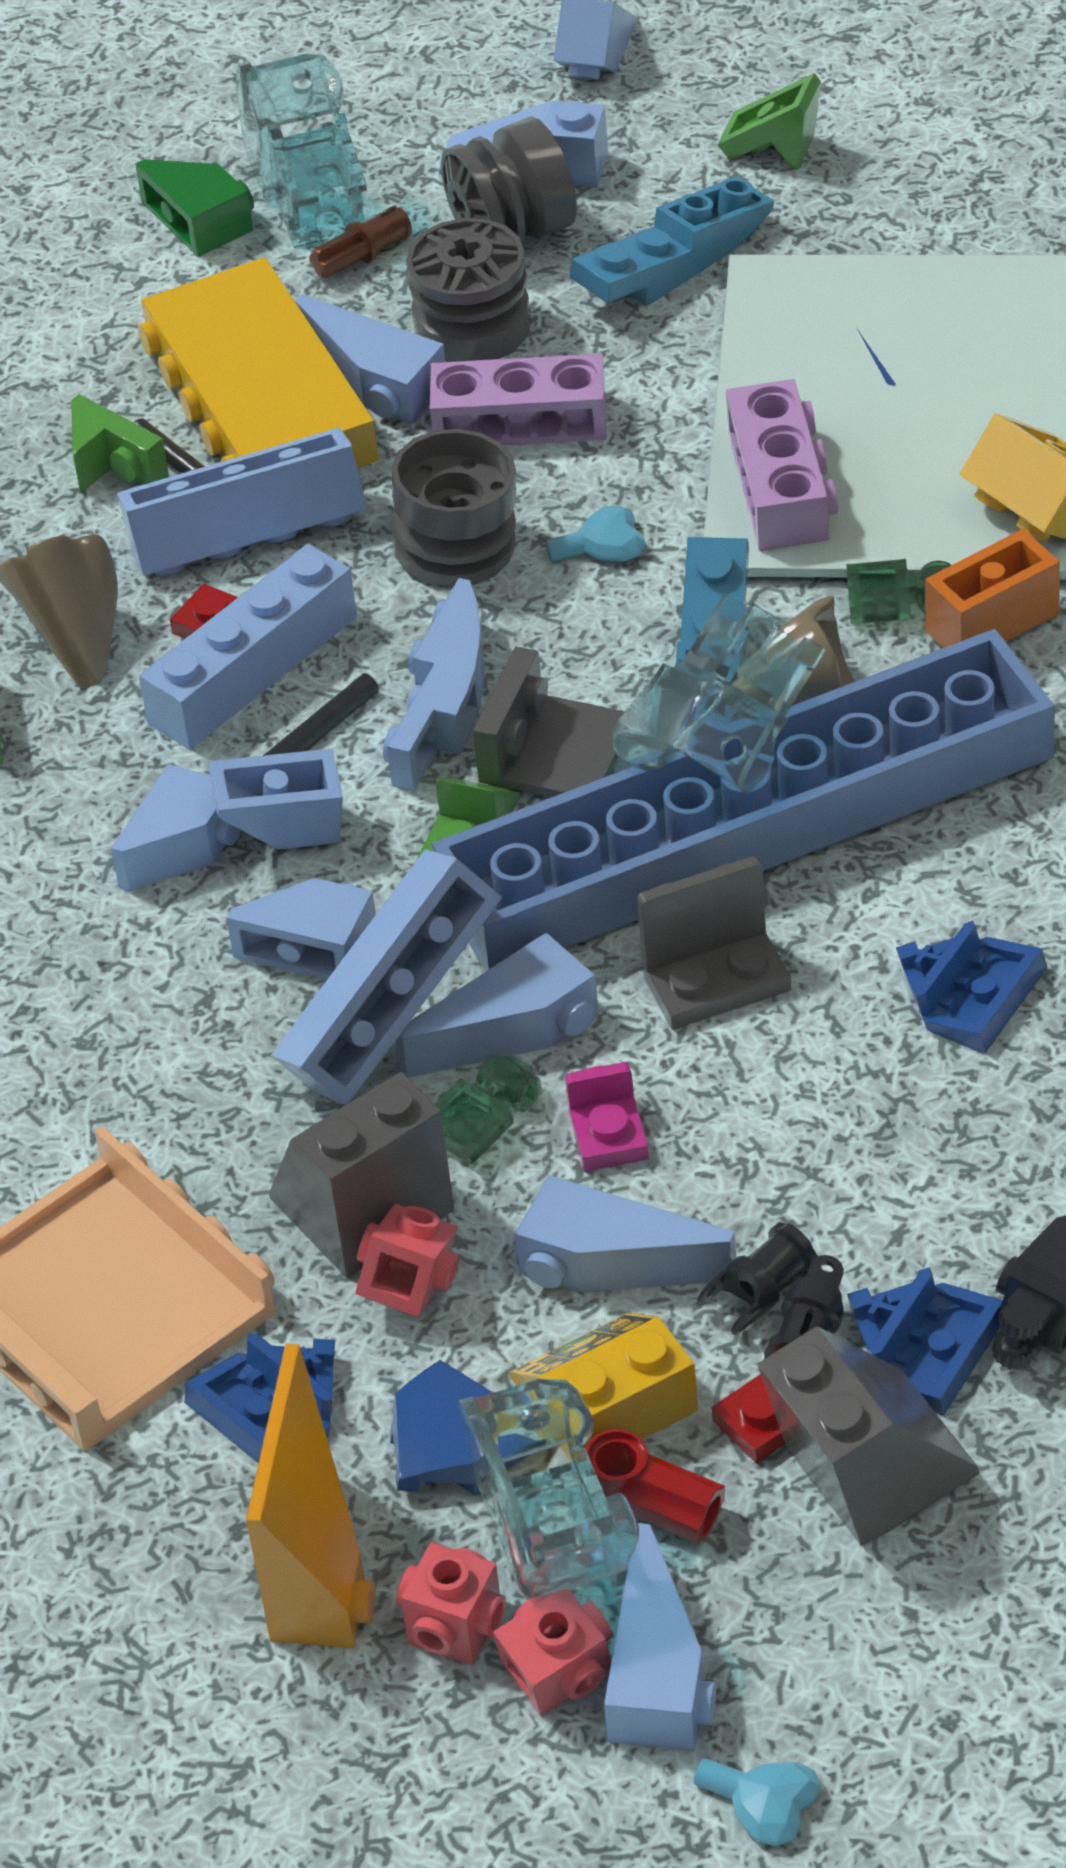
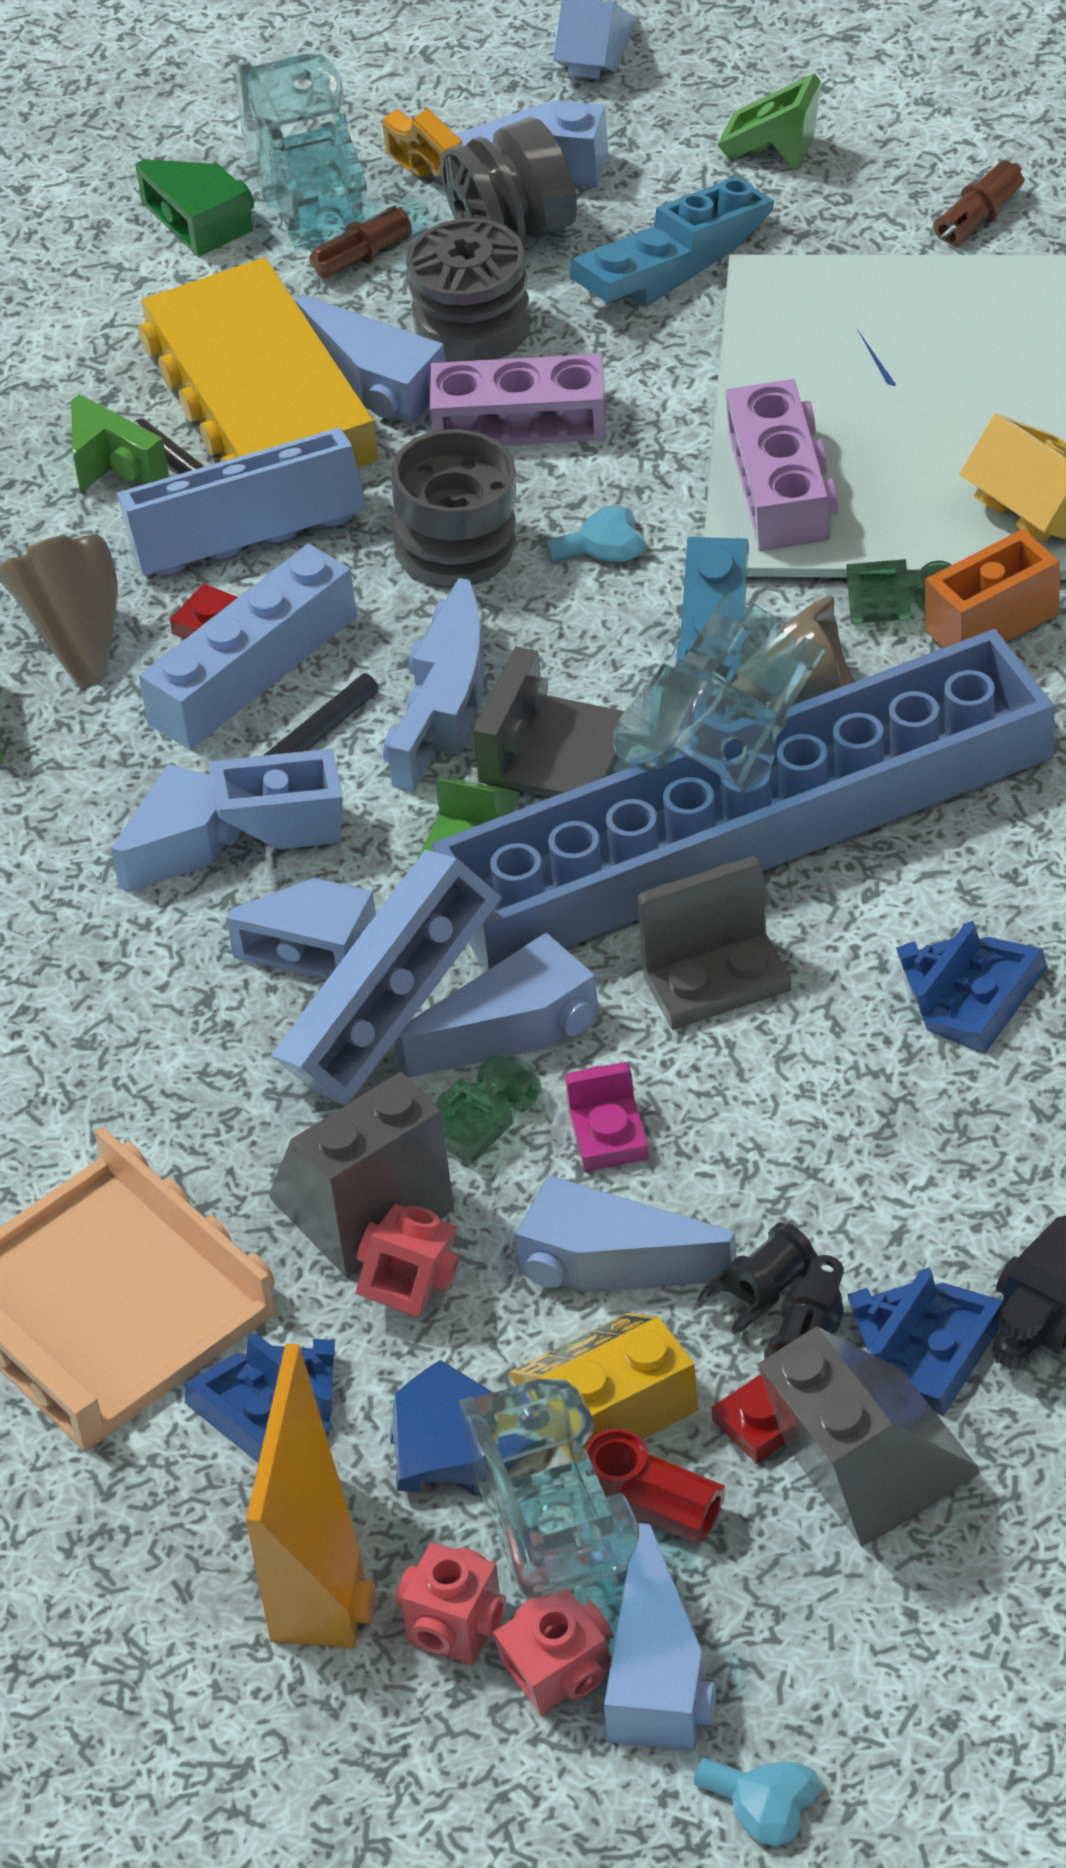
(417, 141): none -> light orange tile
(980, 202): none -> copper axle

